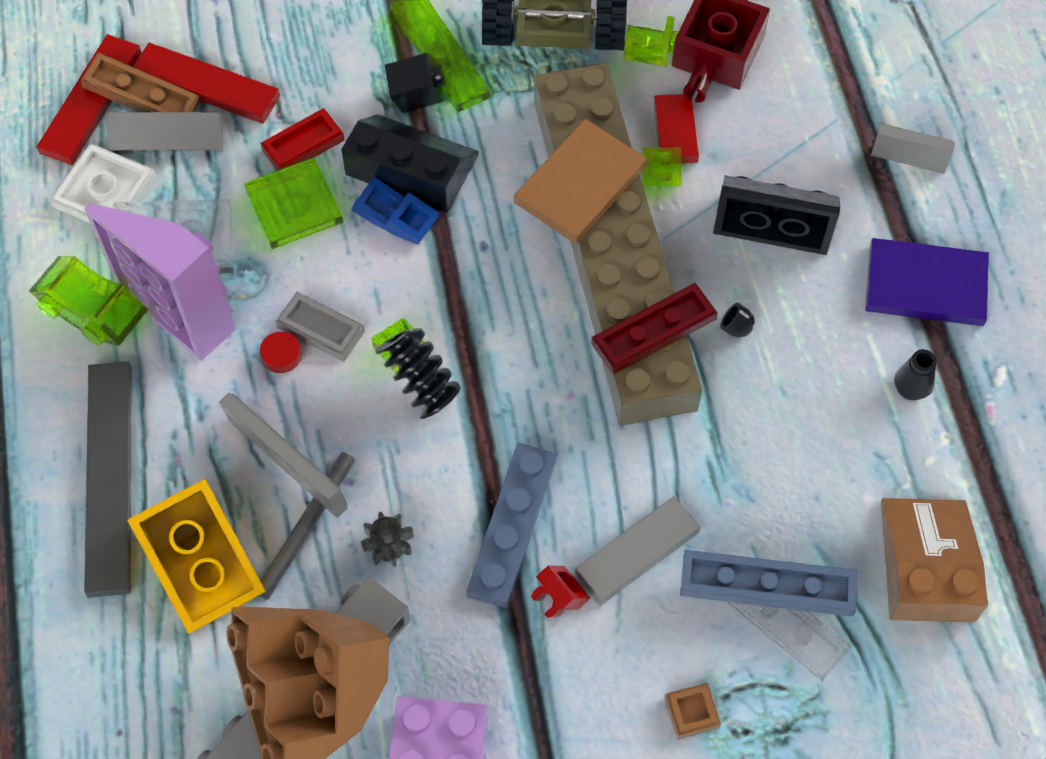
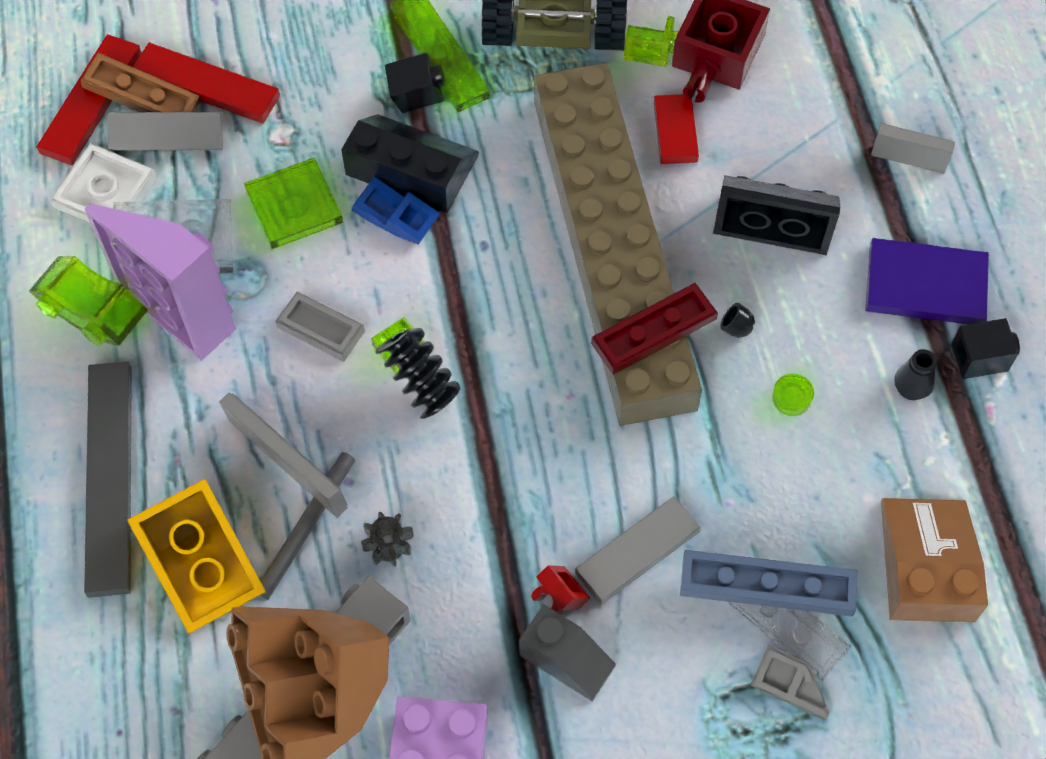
(280, 352): red tile -> none
(303, 140): red tile -> none
(511, 525): sand blue plate -> none
(566, 652): none -> dark grey slope
(580, 181): medium nougat tile -> none
(662, 167): clear neon green tile -> none
(692, 711): medium nougat tile -> none
(790, 681): none -> light grey tile
(793, 394): none -> clear neon green tile
(985, 348): none -> black brick

